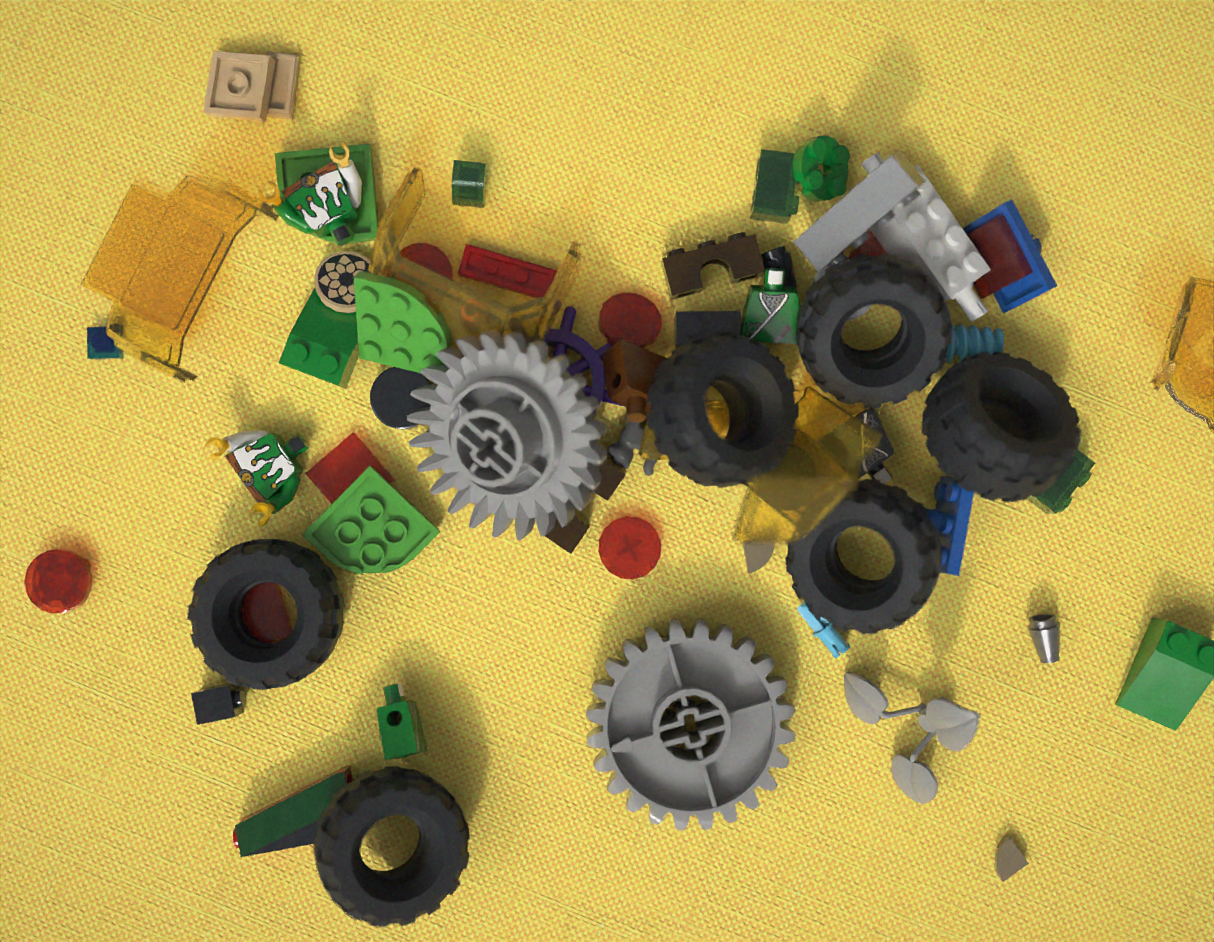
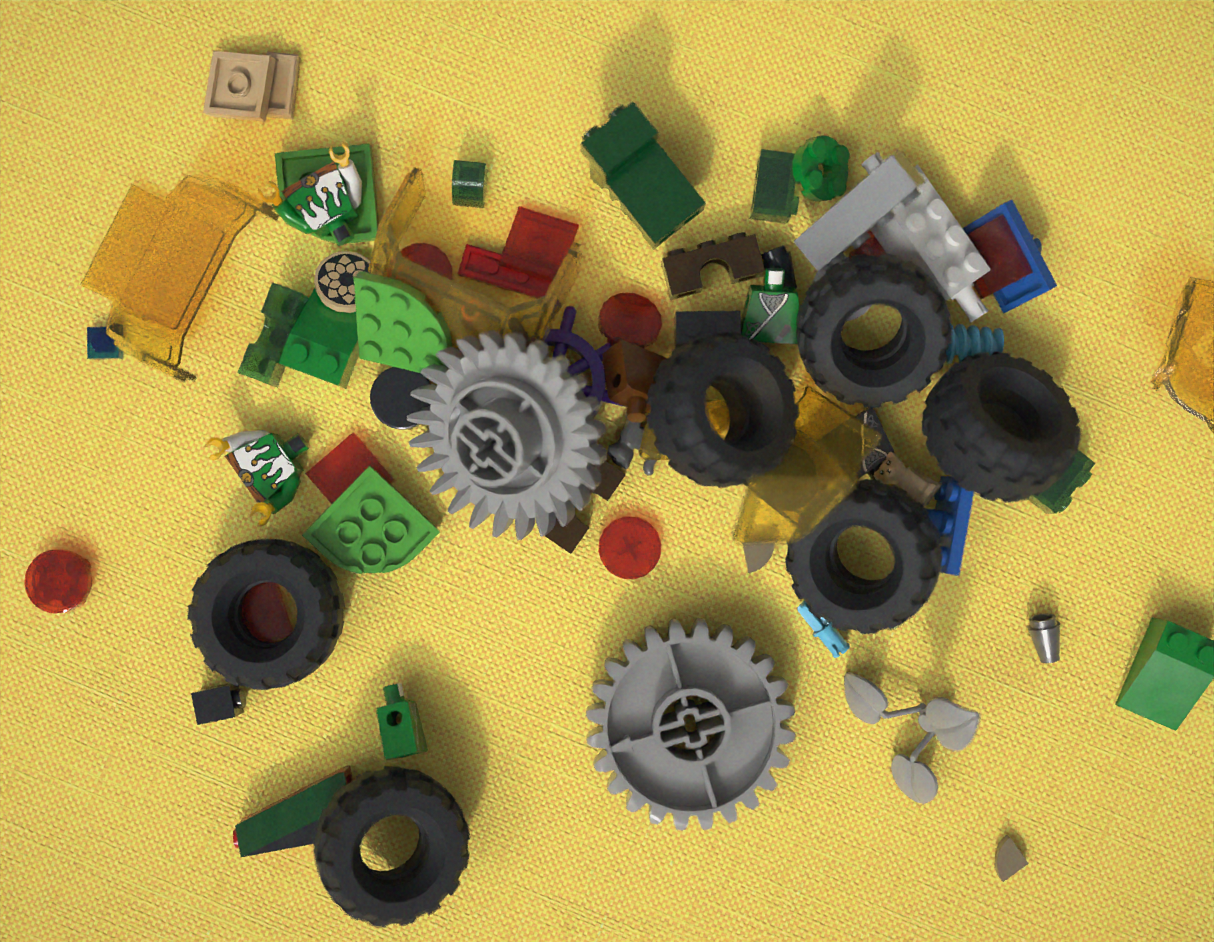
(281, 313): none -> clear green arch
(537, 244): none -> clear red tile
(640, 175): none -> dark green brick
(916, 483): none -> tan animal

